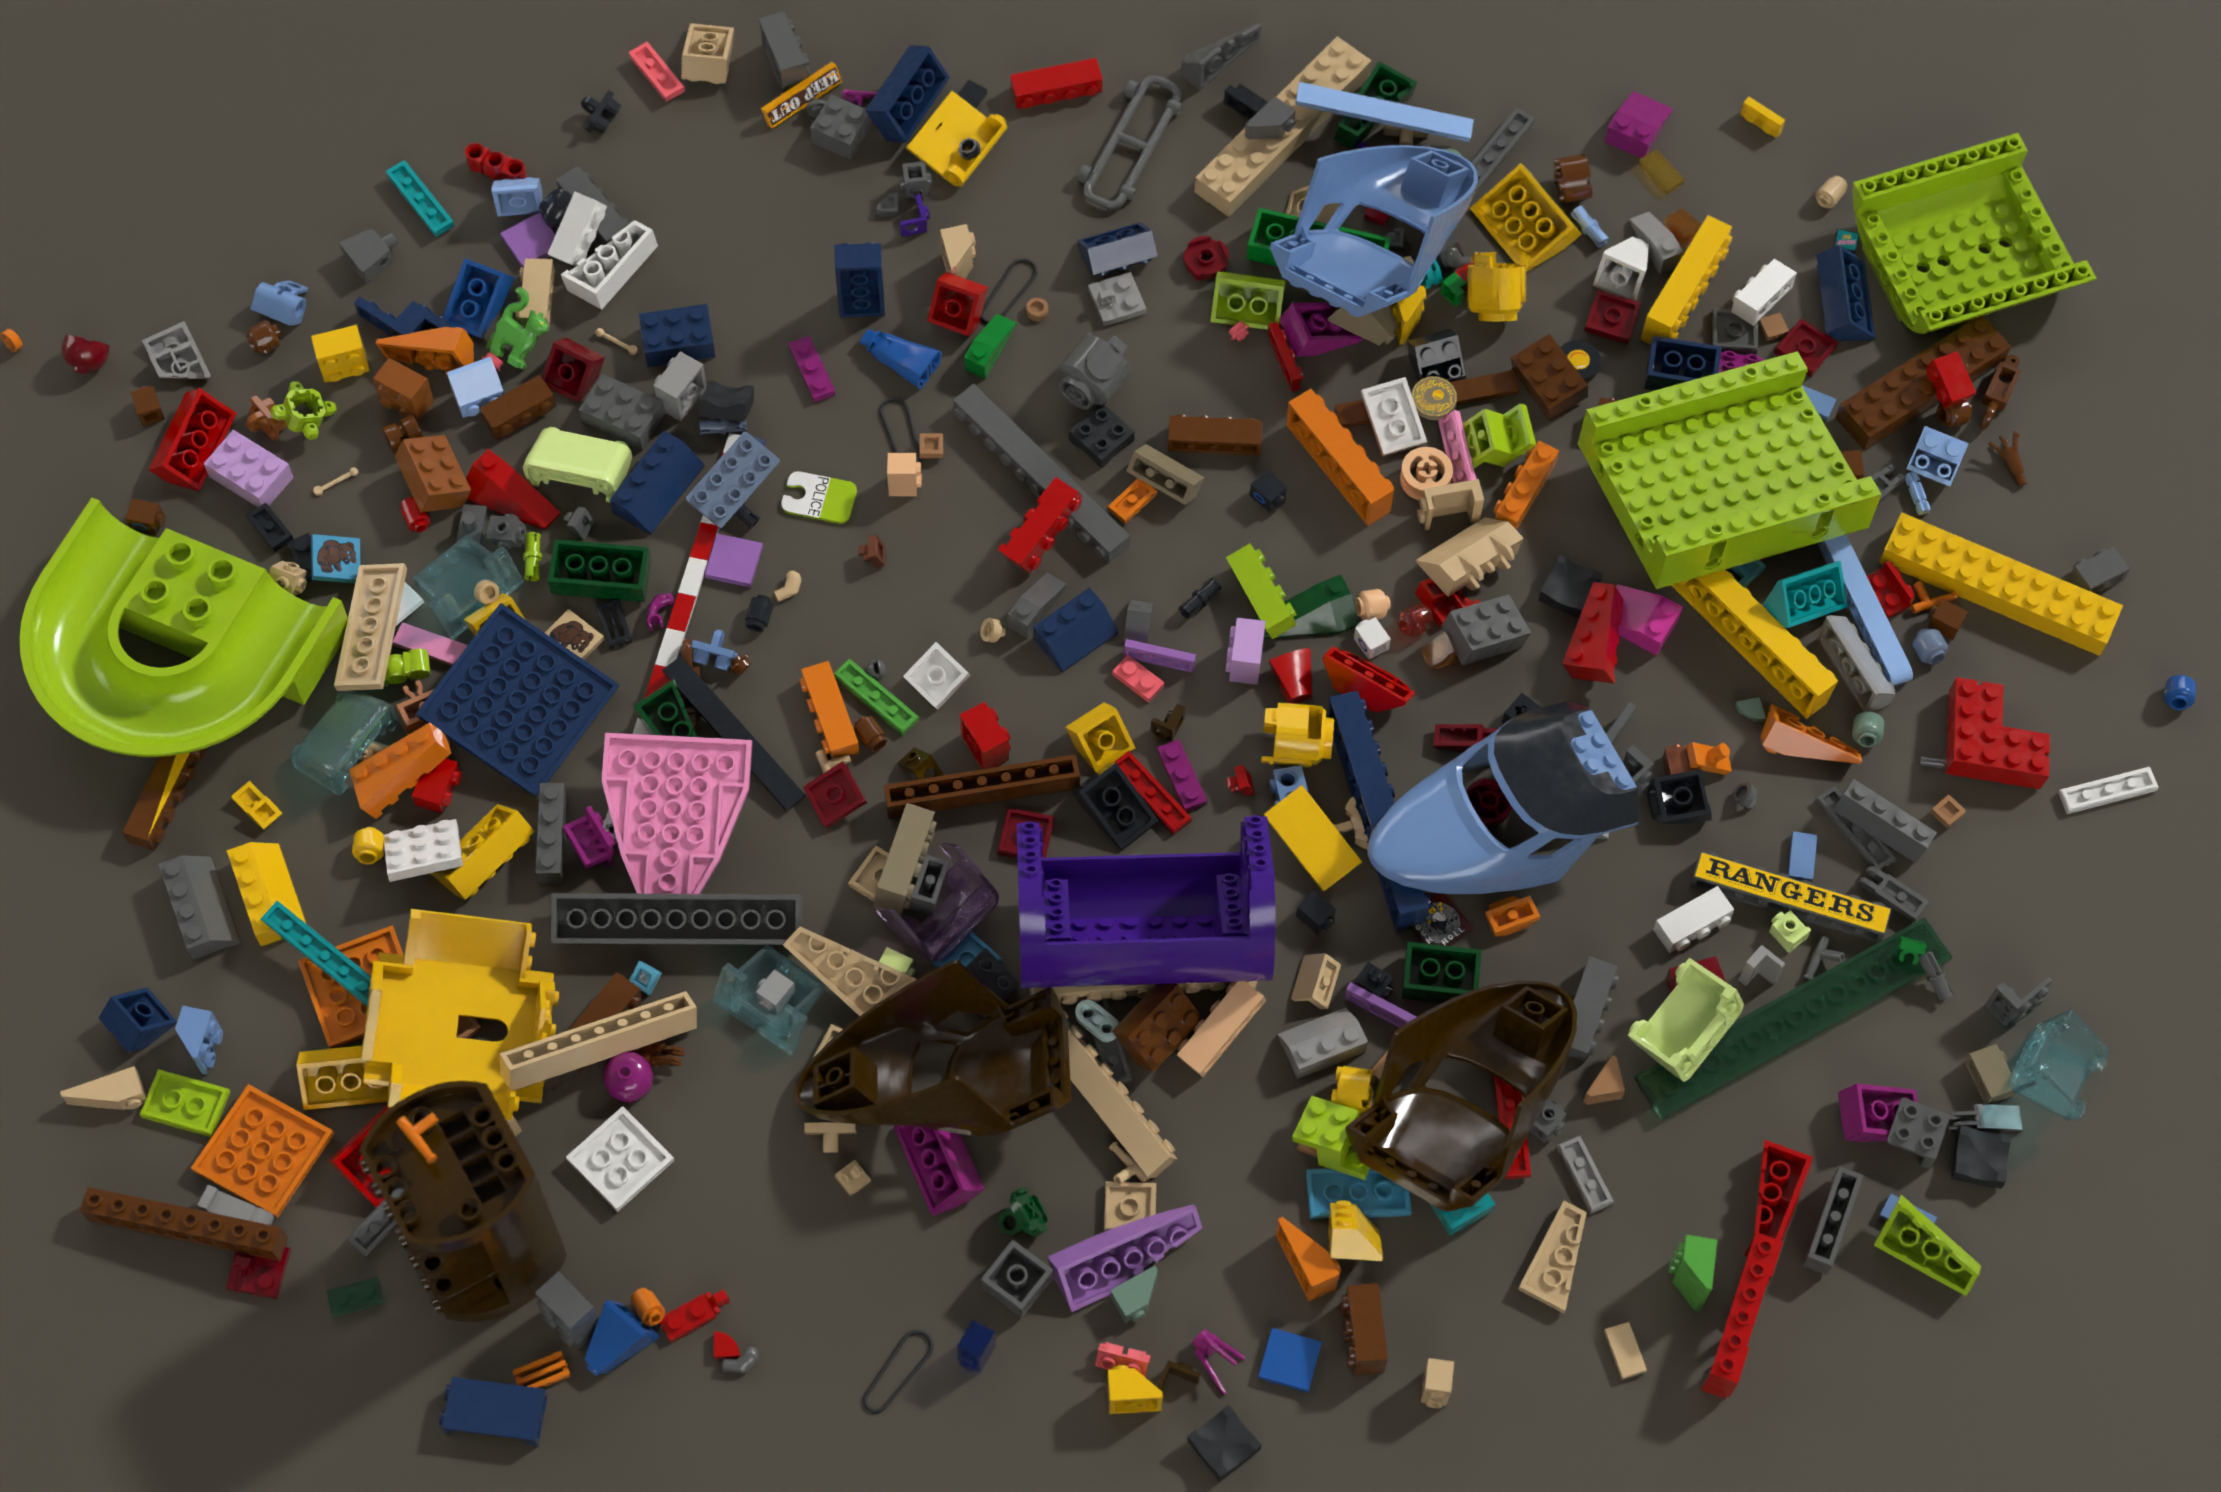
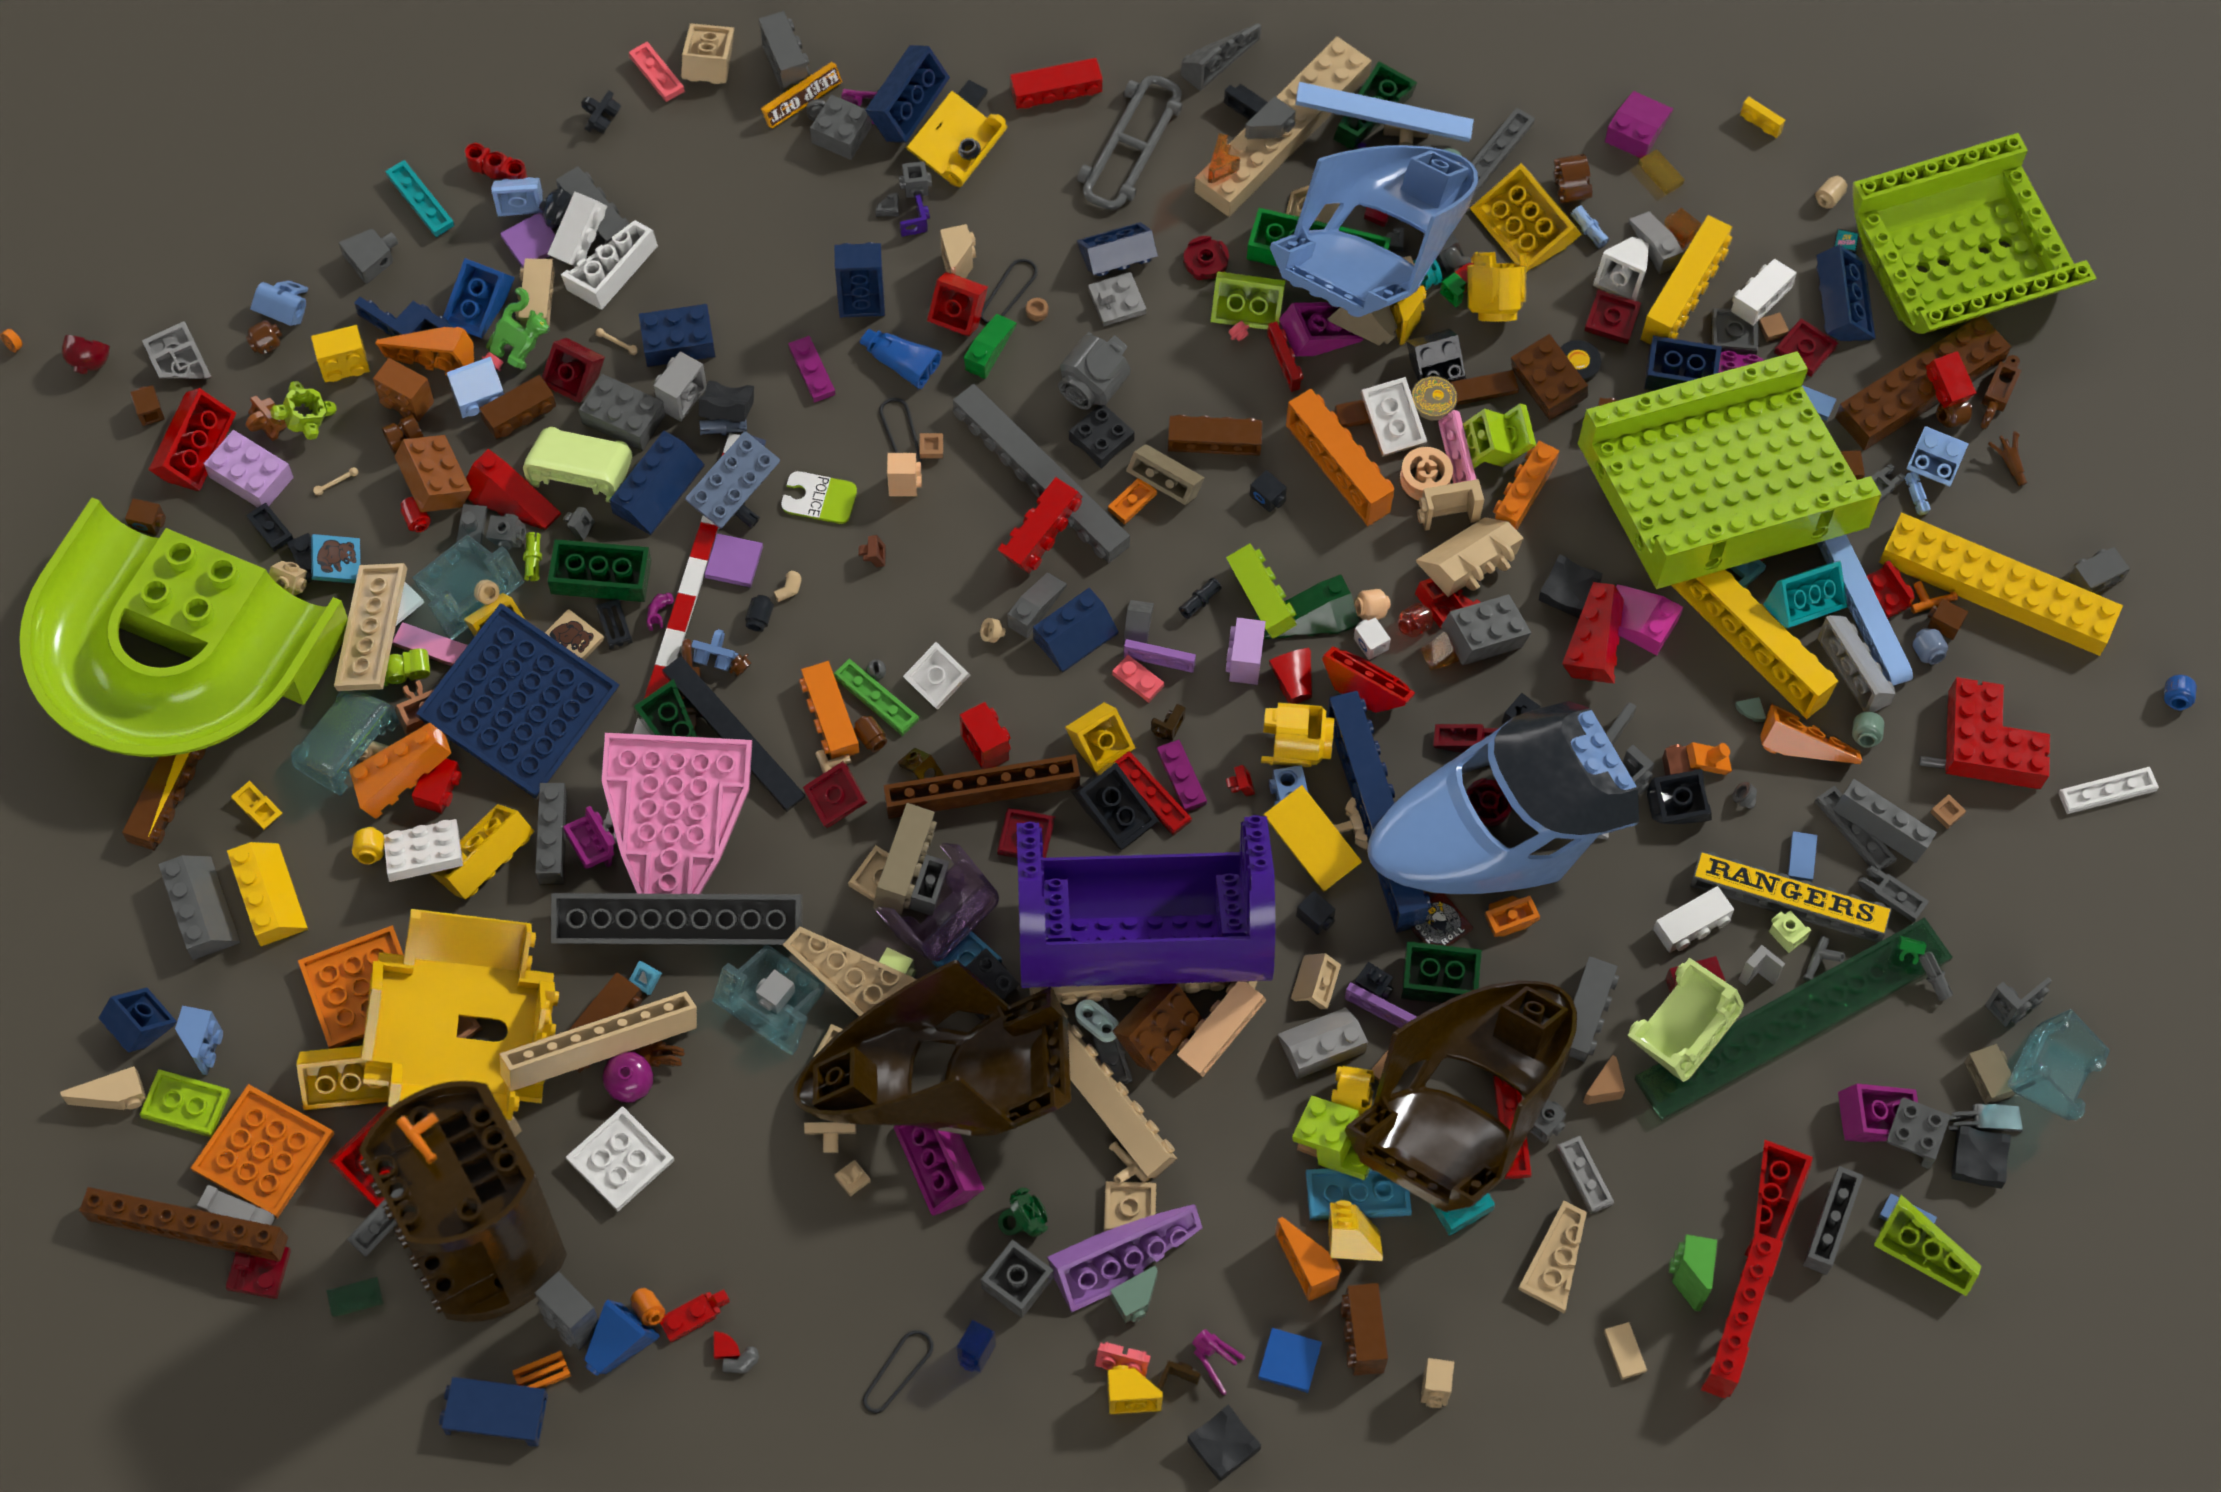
(318, 951): teal tile -> none
(1222, 163): none -> clear orange slope

